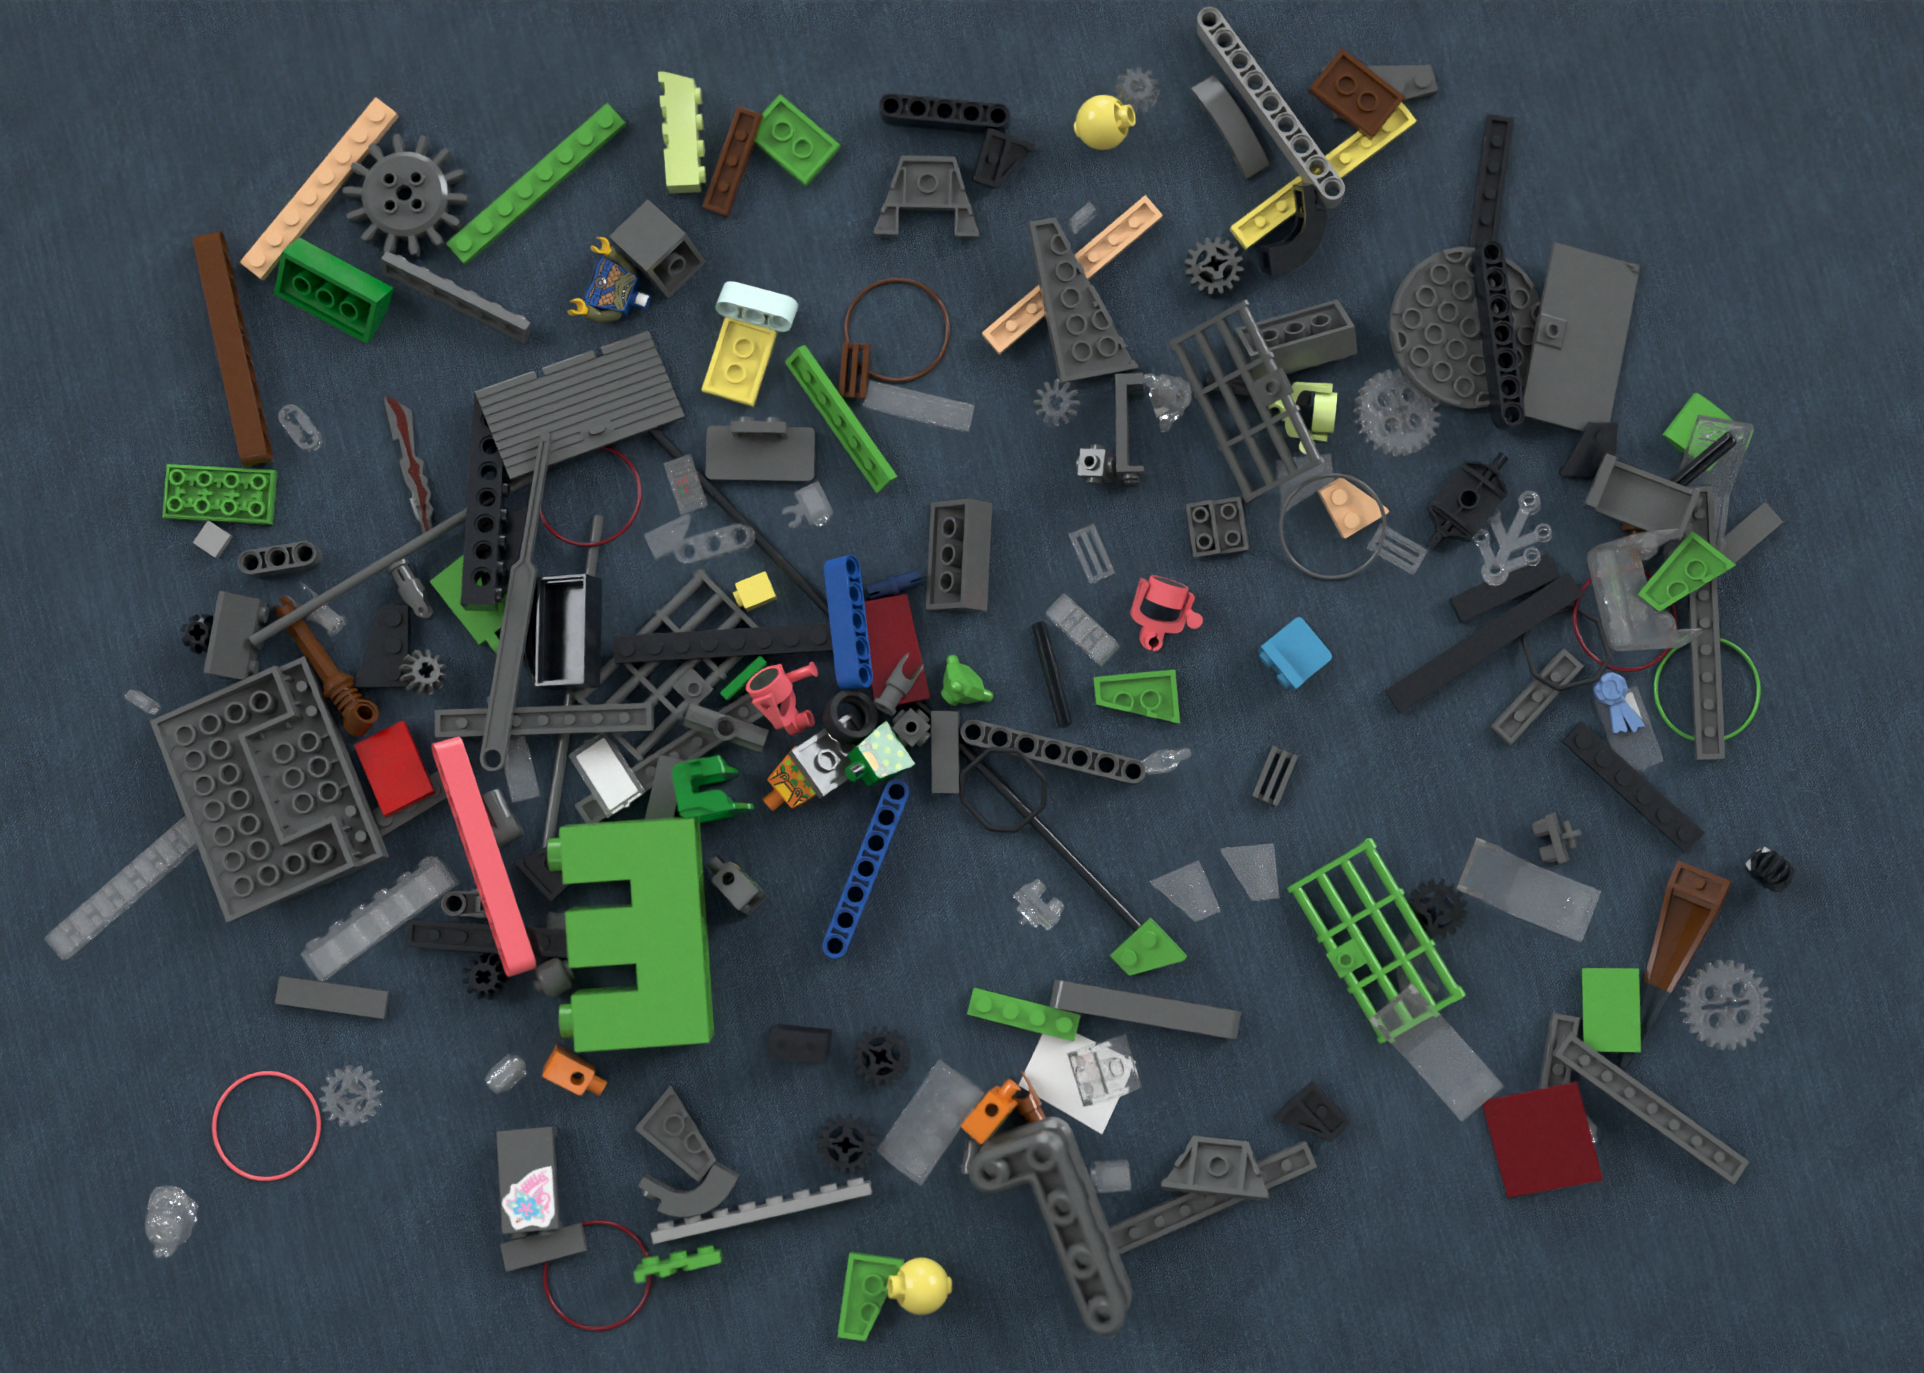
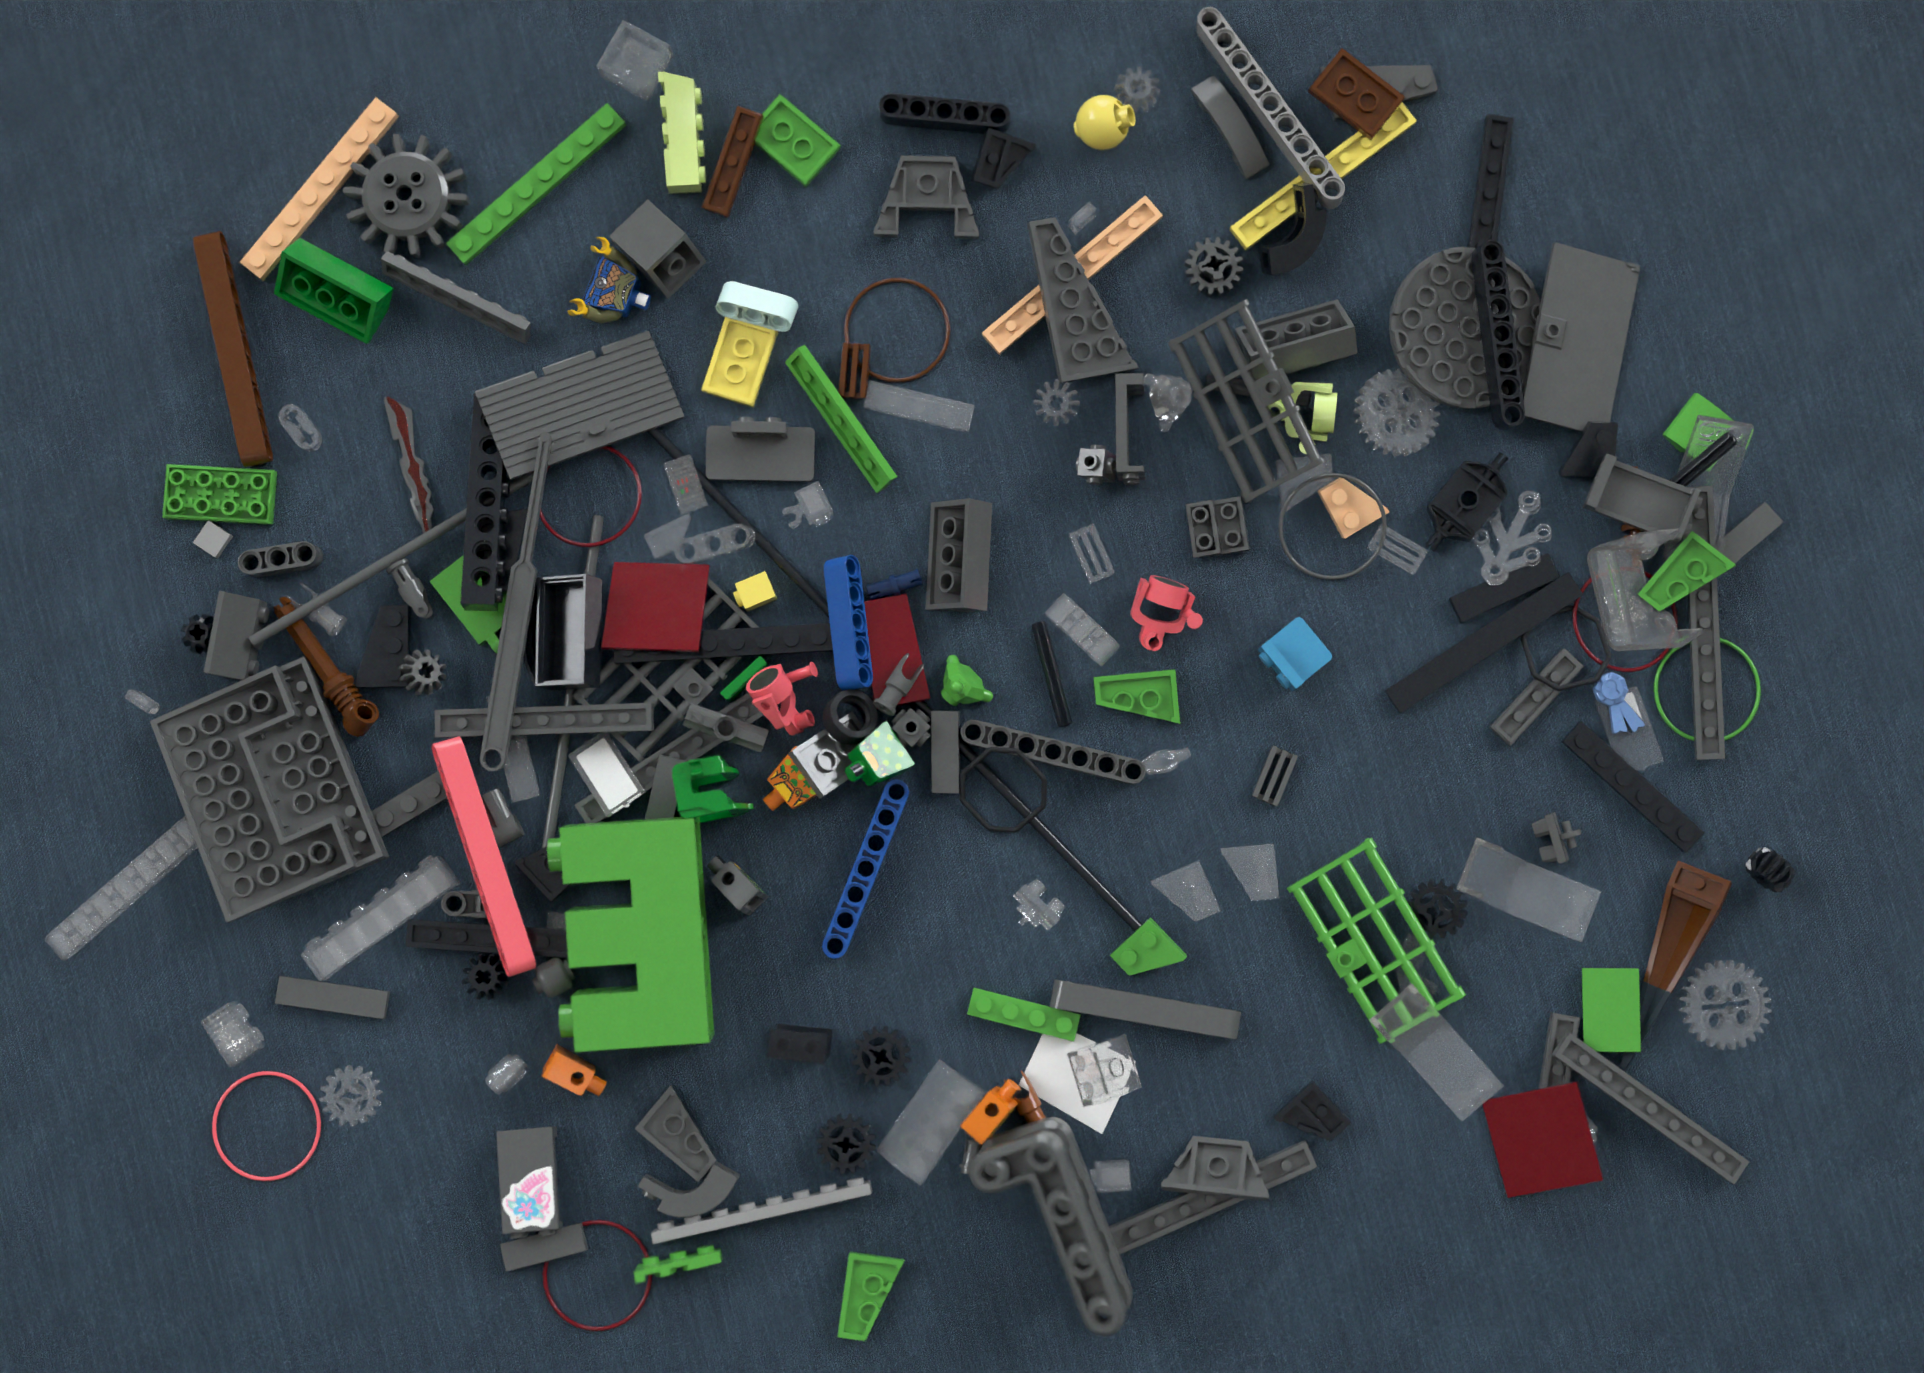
(169, 1219): clear hair -> none
(233, 1033): none -> clear brick
(394, 769): red tile -> none
(634, 60): none -> clear brick
(656, 606): none -> dark red piece
(920, 1286): light yellow brick -> none

